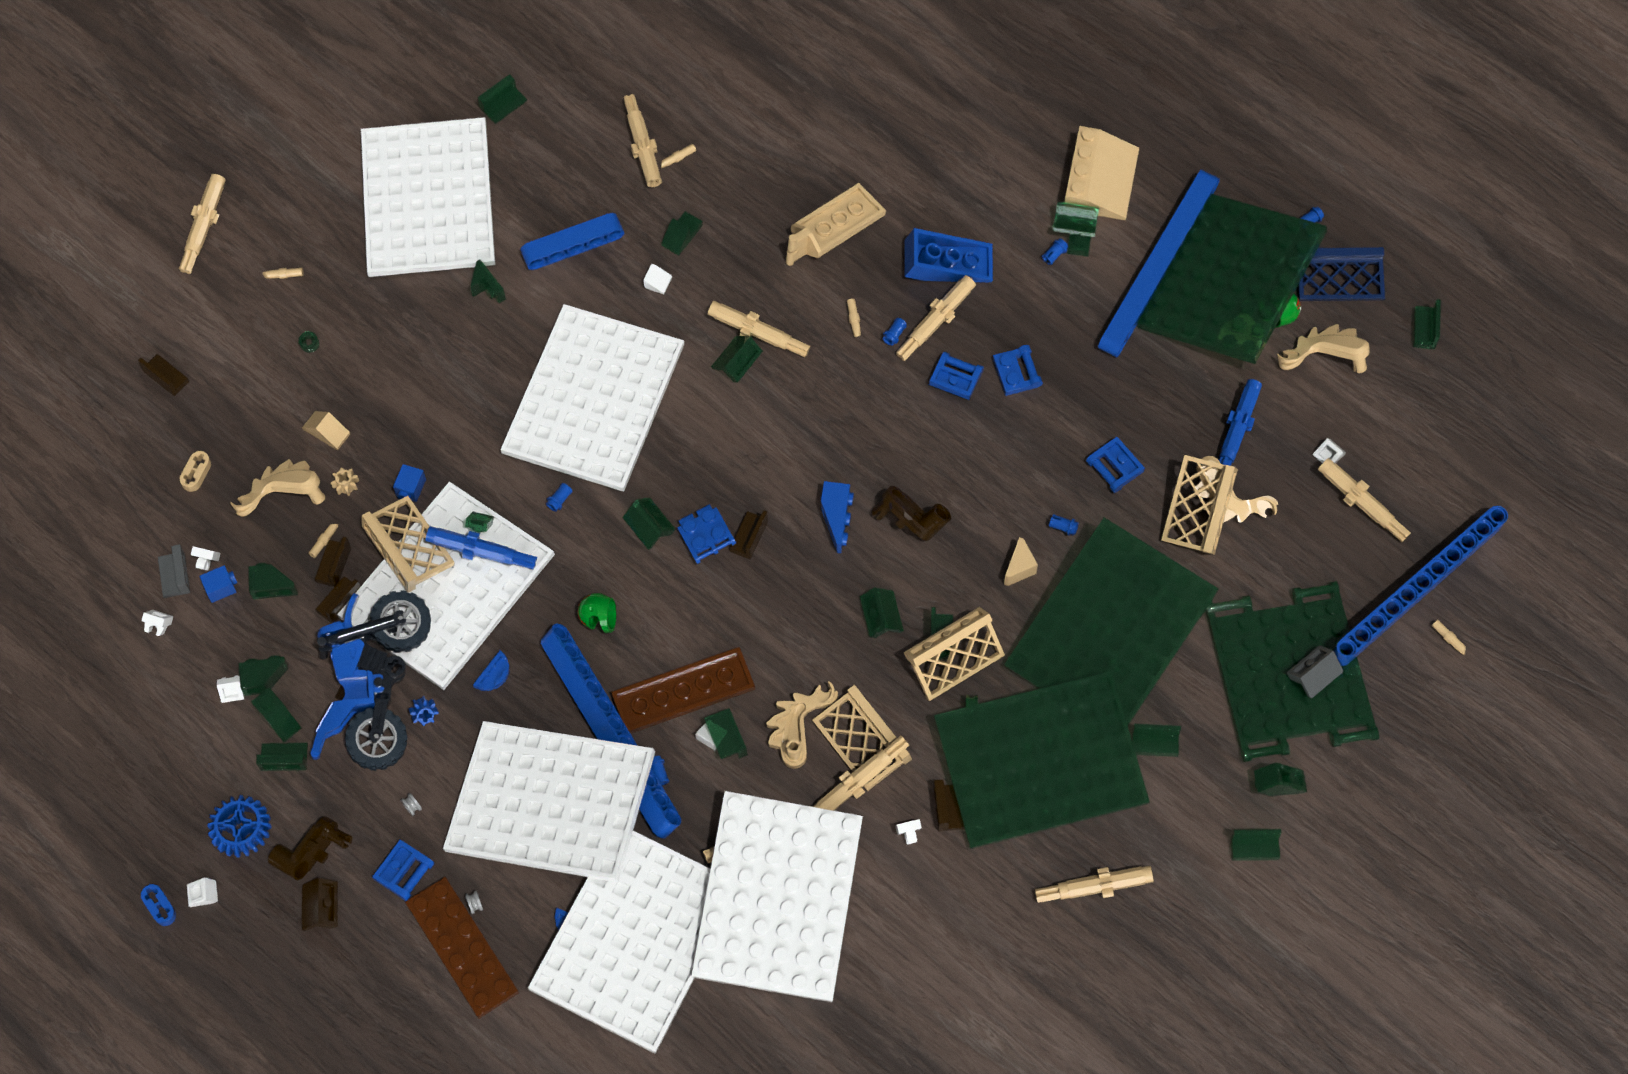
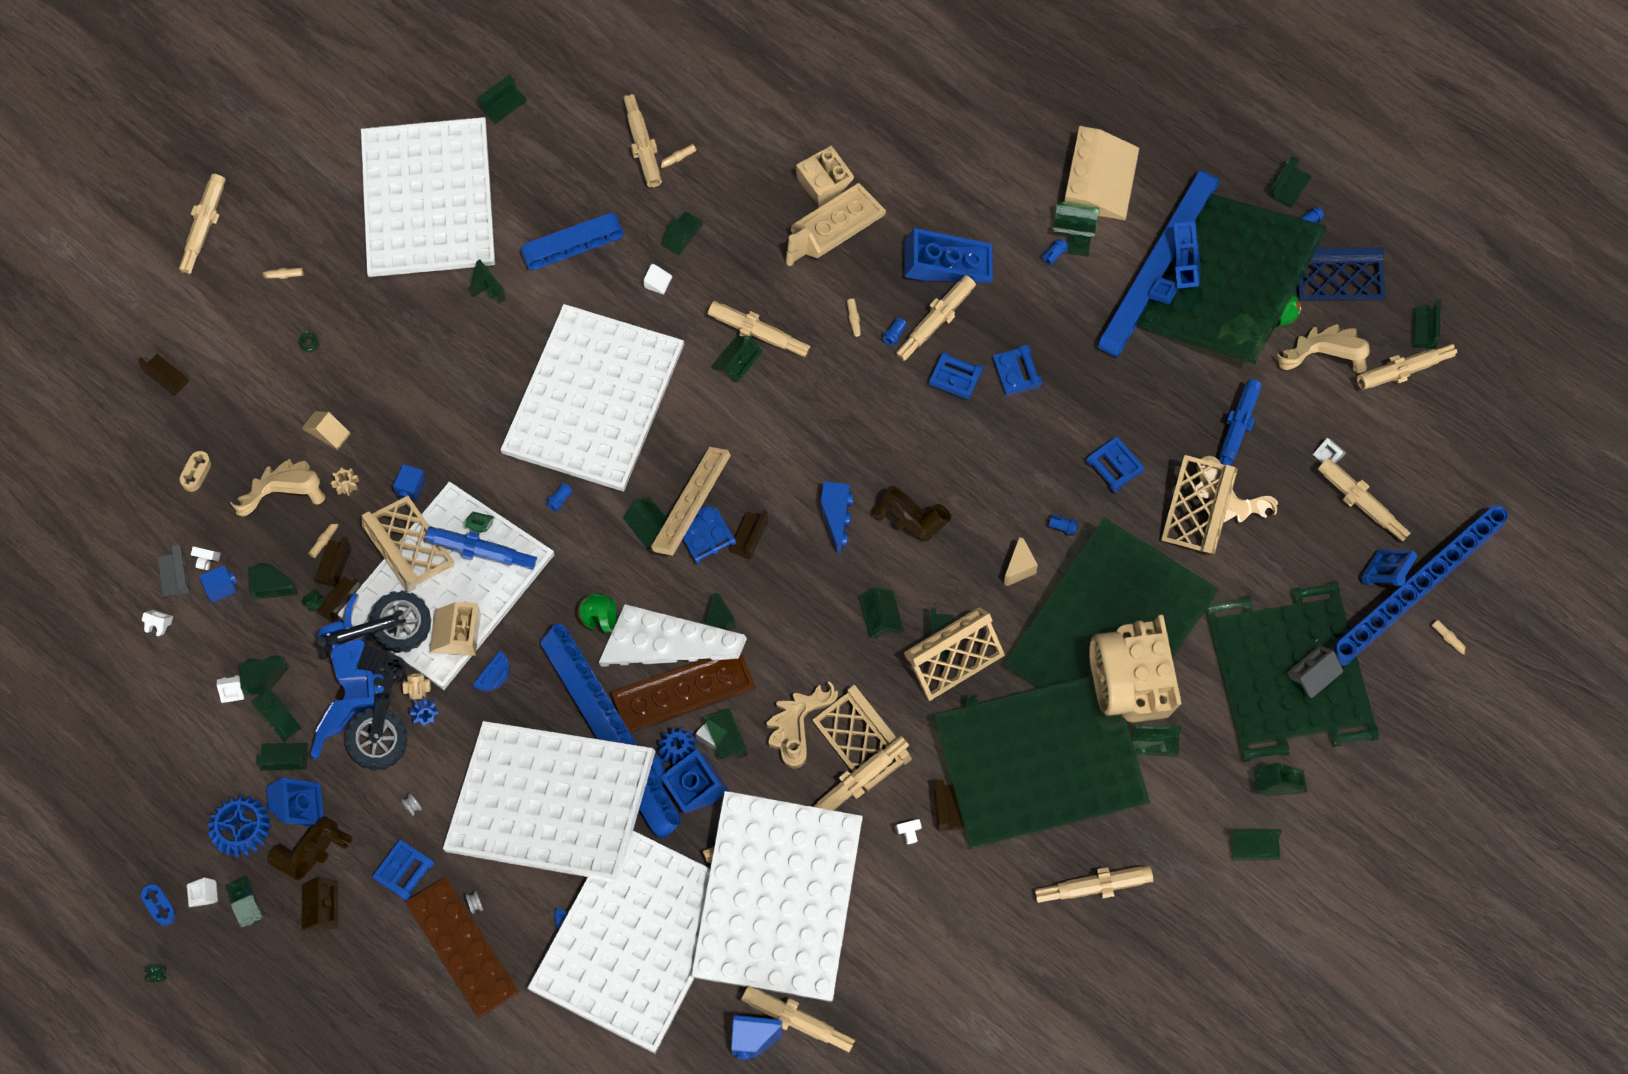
(155, 974): none -> clear green bush
(244, 902): none -> clear green slope
(295, 801): none -> blue slope
(313, 600): none -> clear green bush
(416, 686): none -> tan gear
(456, 629): none -> tan slope
(662, 638): none -> white wing
(670, 751): none -> blue gear
(690, 501): none -> tan plate
(694, 782): none -> blue slope
(719, 614): none -> clear green slope
(754, 1036): none -> slope
(796, 1018): none -> tan piece
(823, 176): none -> tan slope
(1135, 671): none -> tan brick
(1163, 290): none -> blue plate
(1187, 255): none -> blue arch
(1289, 183): none -> clear green panel
(1389, 561): none -> blue plate
(1401, 368): none -> tan piece

